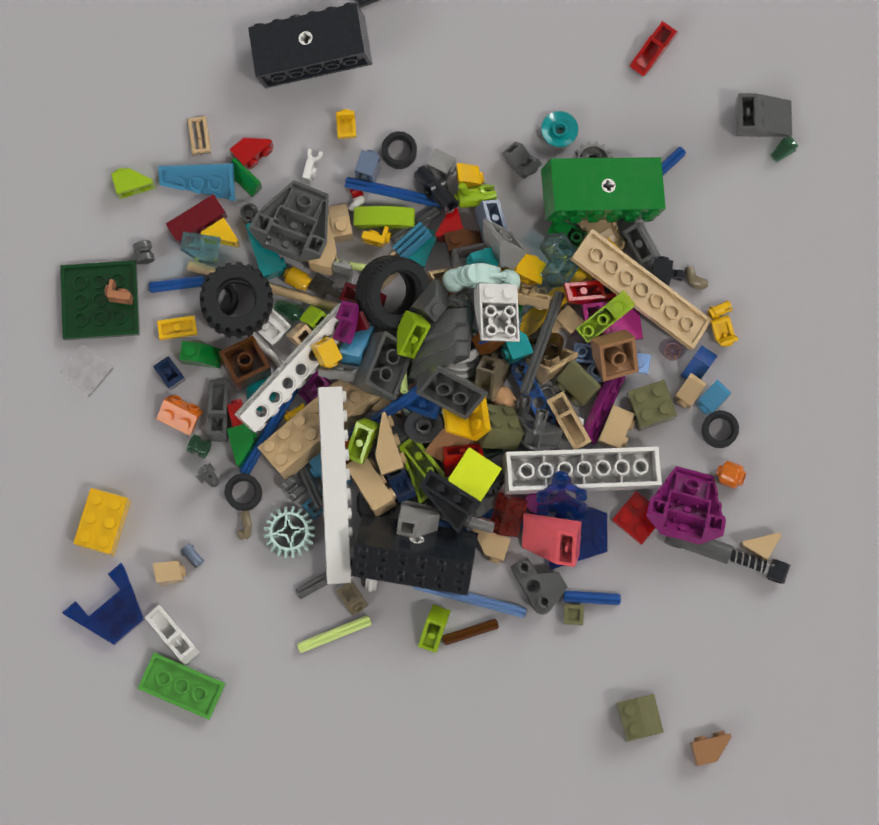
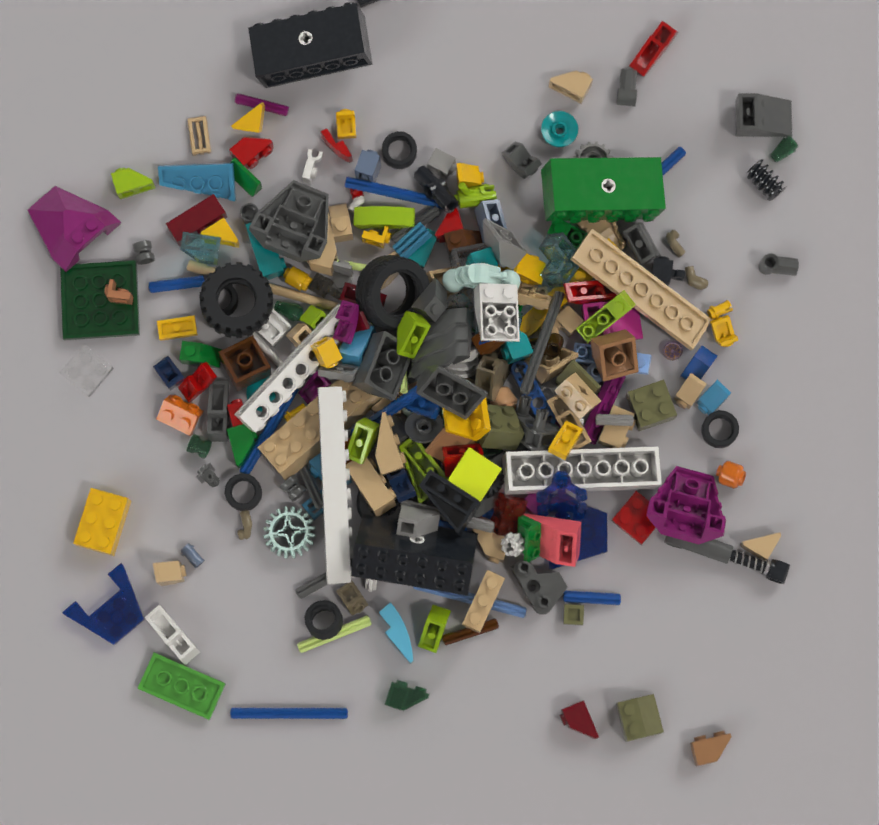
(69, 224): none -> magenta wedge
(198, 382): none -> red slope
(252, 120): none -> yellow slope
(269, 106): none -> magenta axle
(289, 713): none -> blue axle
(318, 607): none -> black tyre
(339, 148): none -> red slope
(398, 632): none -> medium azure slope
(403, 697): none -> clear green slope
(483, 601): none -> tan brick
(513, 544): none -> white gear
(531, 532): none -> green bracket
(565, 440): none -> yellow plate
(572, 84): none -> tan slope
(577, 395): none -> tan brick
(579, 719): none -> dark red slope
(614, 420): none -> light grey axle
(627, 92): none -> dark grey piece
(673, 243): none -> dark tan arm
(765, 180): none -> black piece
(780, 265): none -> dark grey piece

